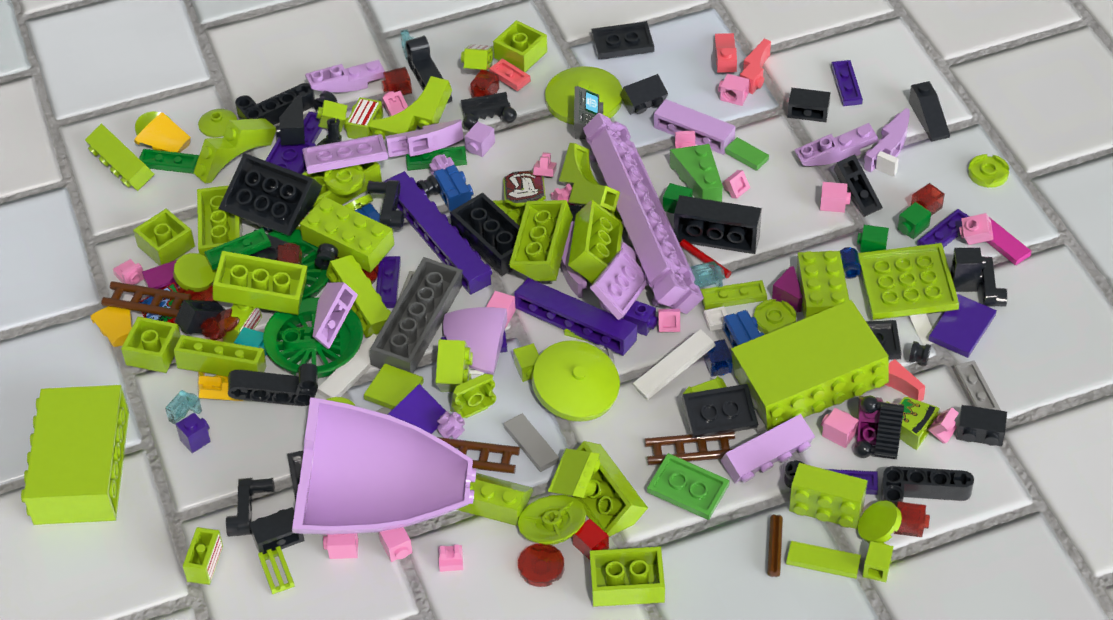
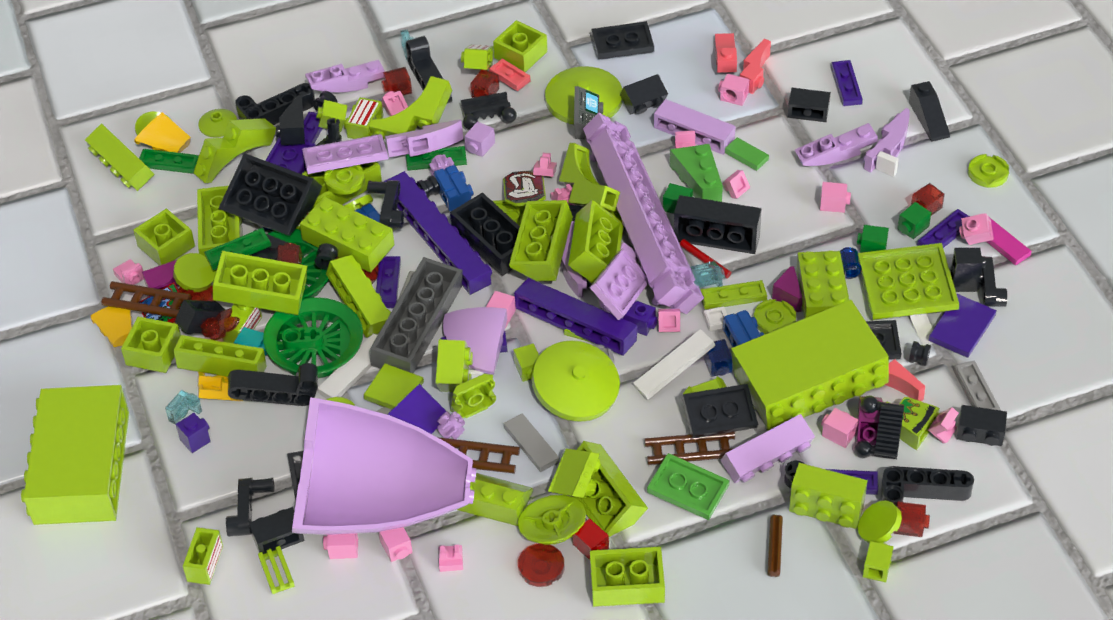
(331, 311): lavender slope -> none
(823, 559): lime tile -> none
(862, 194): black slope -> none

